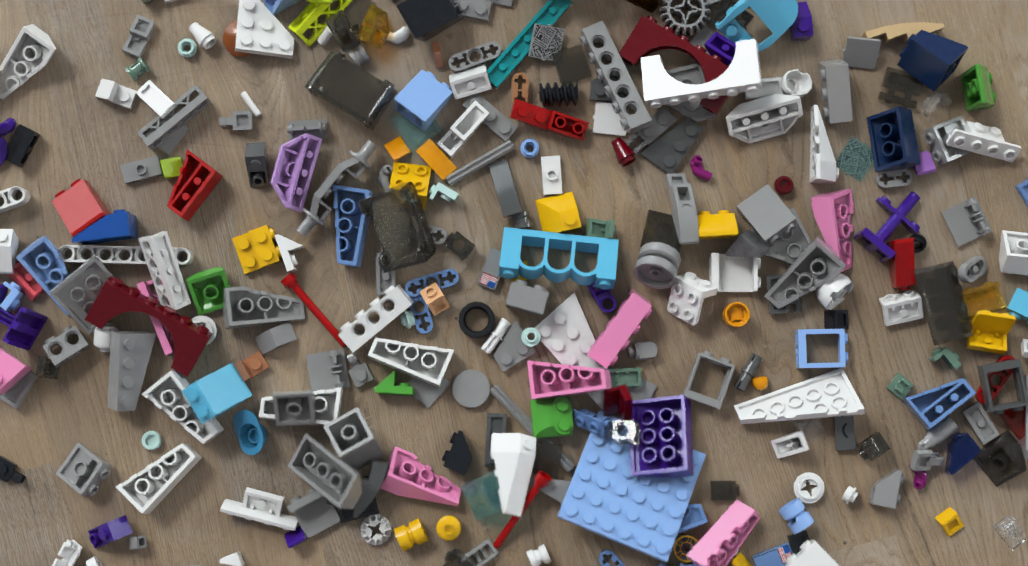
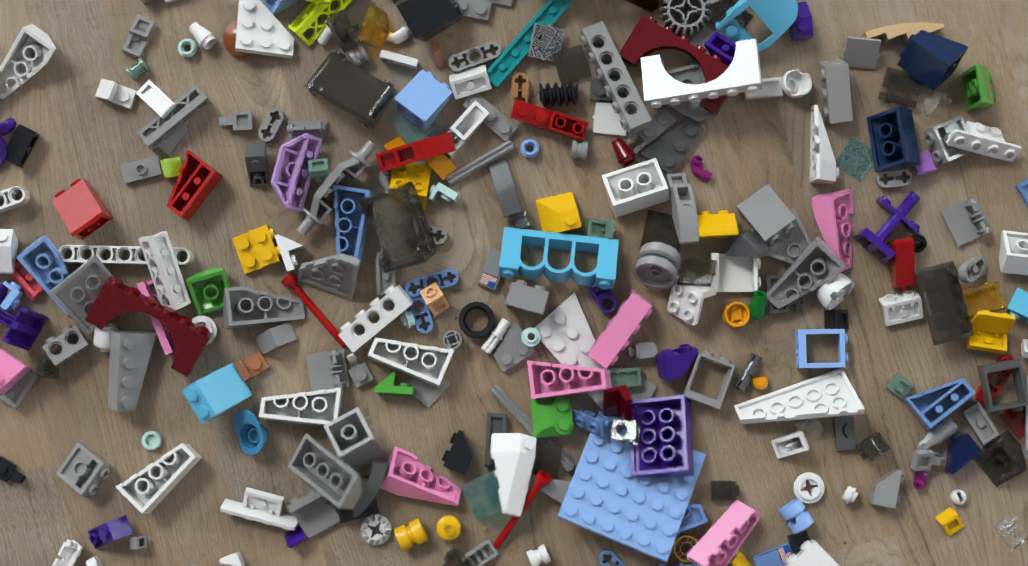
(108, 229): blue slope -> none
(169, 397): white wedge -> none
(250, 103): white piece -> none
(274, 127): none -> light grey beam
(294, 408): light grey slope -> none
(318, 168): none -> sand green tile
(332, 274): none -> light grey plate
(399, 59): none -> white tile
(416, 151): none -> red slope
(452, 339): none -> light grey wheel
(463, 253): clear smoke brick -> none
(471, 388): light grey tile -> none
(551, 175): white plate -> none
(579, 150): none -> light grey wheel
(635, 187): none -> white slope
(675, 362): none -> dark purple slope
(697, 272): none -> clear smoke piece
(758, 305): none -> green cone
(764, 117): white wedge -> none
(783, 185): dark red plate -> none
(950, 358): sand green bracket -> none
(955, 499): none -> white hinge

